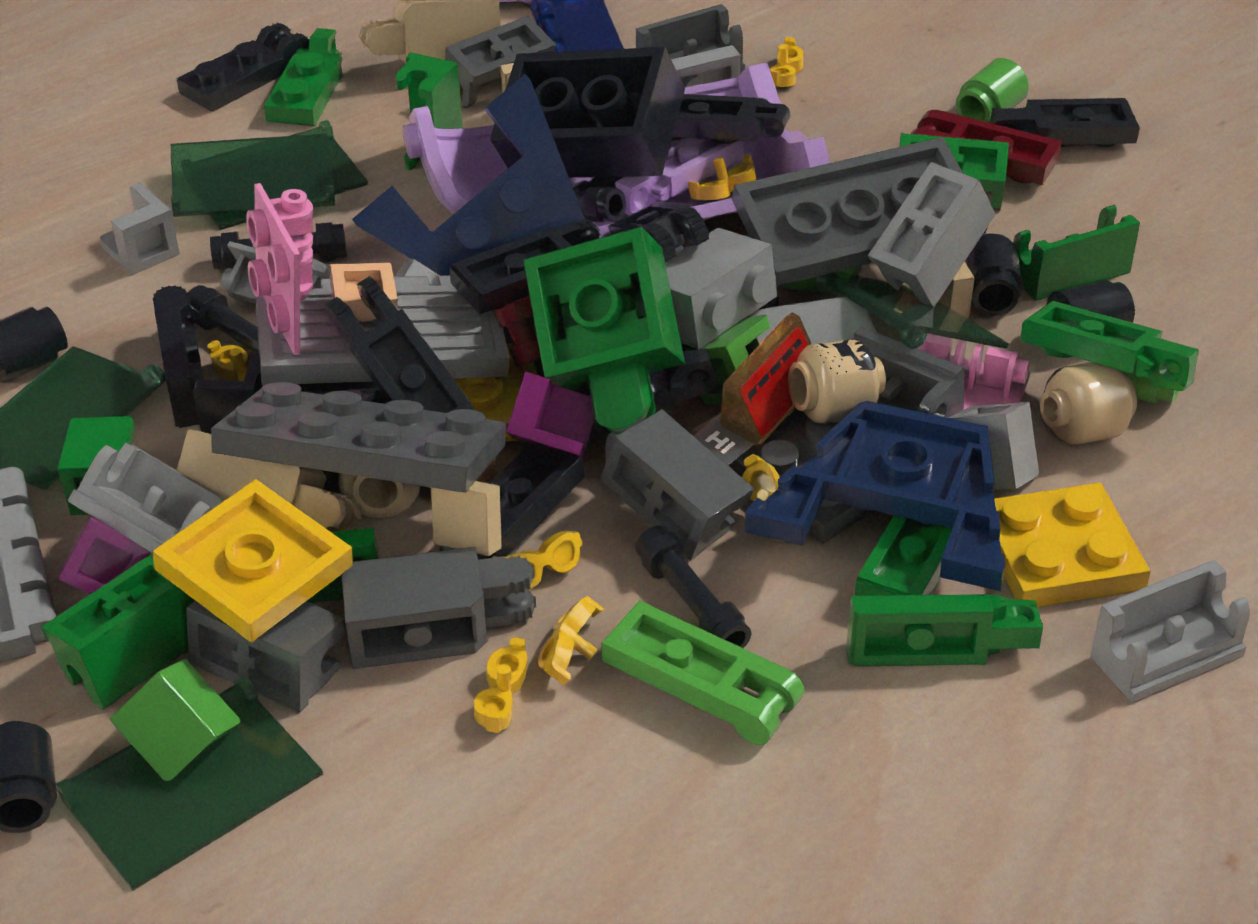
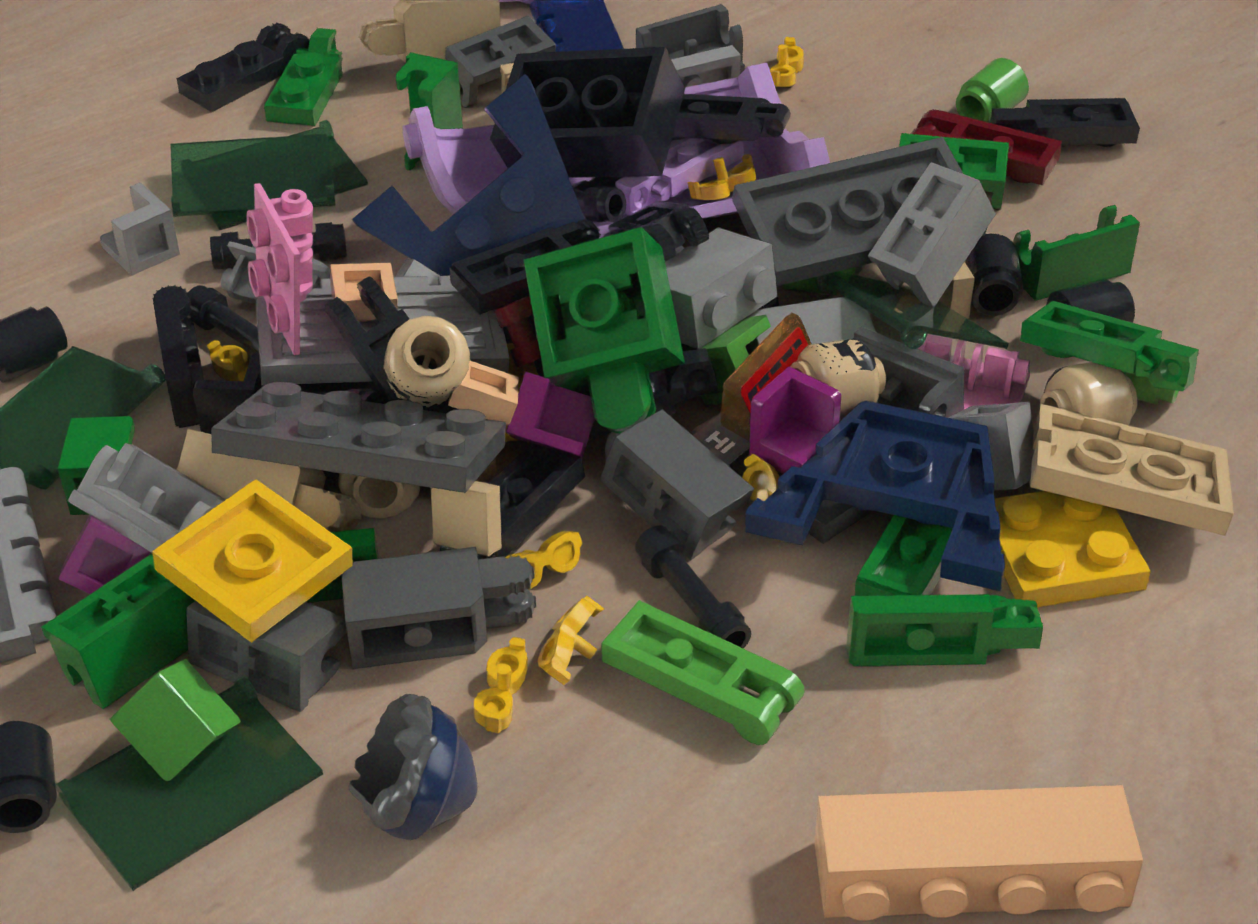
(414, 769): none -> hair
(432, 342): none -> tan head
(488, 392): none -> light nougat plate
(792, 418): none -> magenta panel
(976, 852): none -> light nougat brick
(1131, 469): none -> tan piece
(1169, 632): light grey hinge -> none

